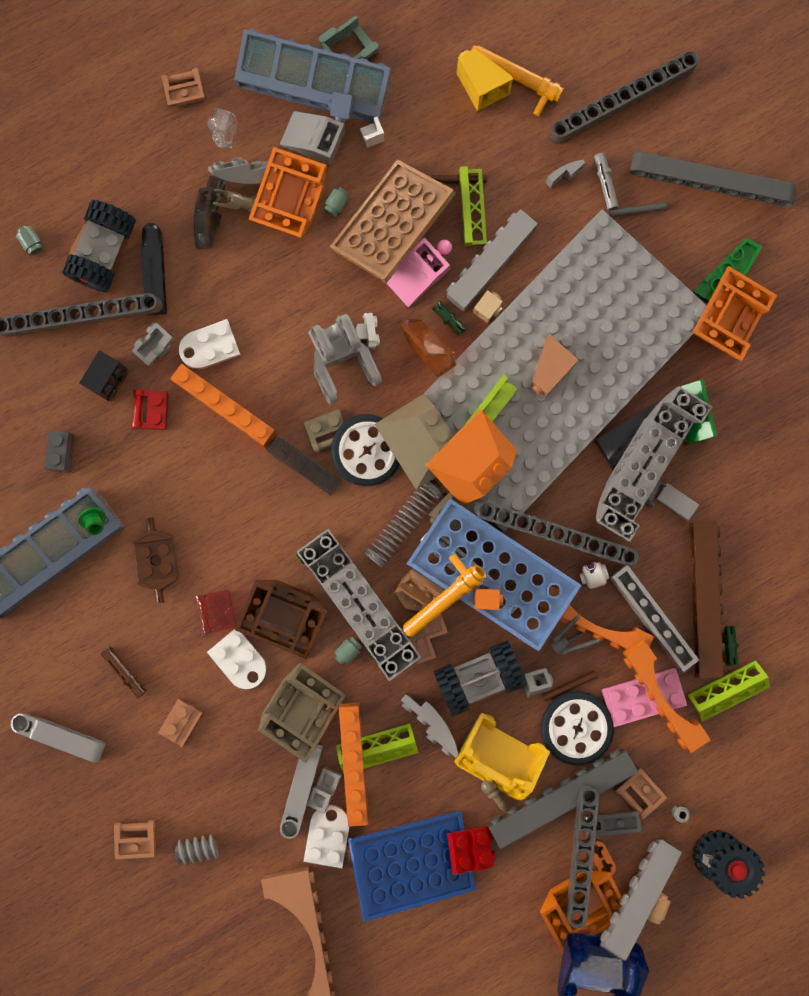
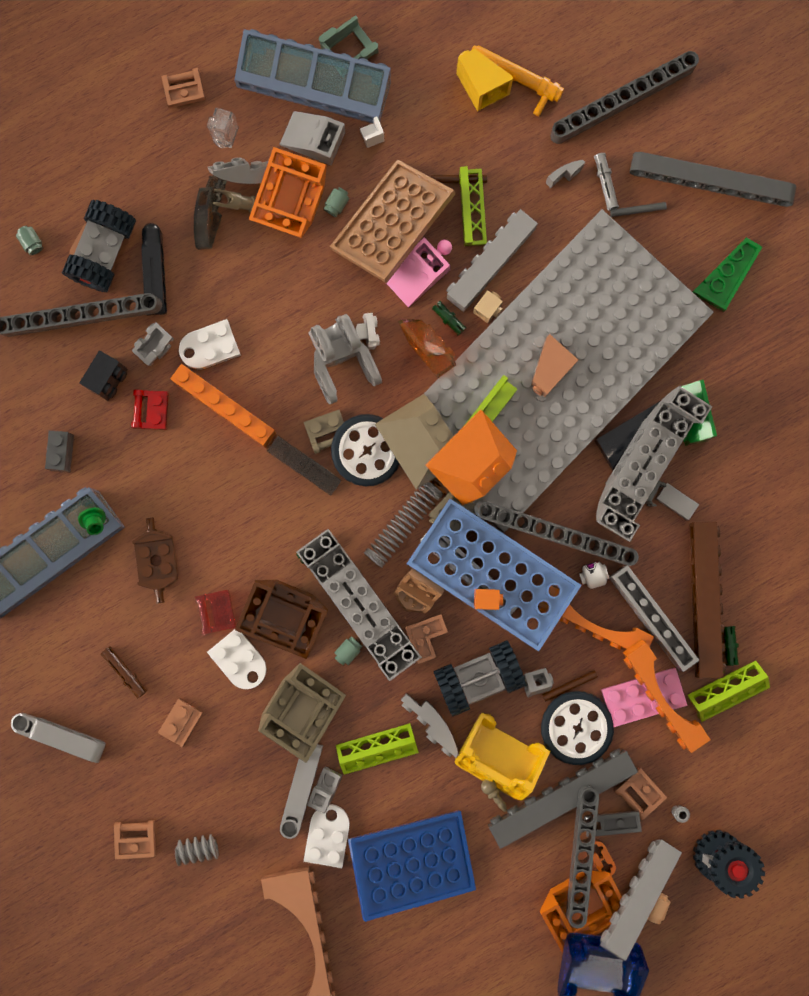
(341, 106): sand blue brick -> none
(353, 764): orange arch -> none
(464, 584): light orange cylinder -> none
(471, 850): red plate -> none
(562, 644): dark grey plant -> none
(733, 313): orange slope -> none

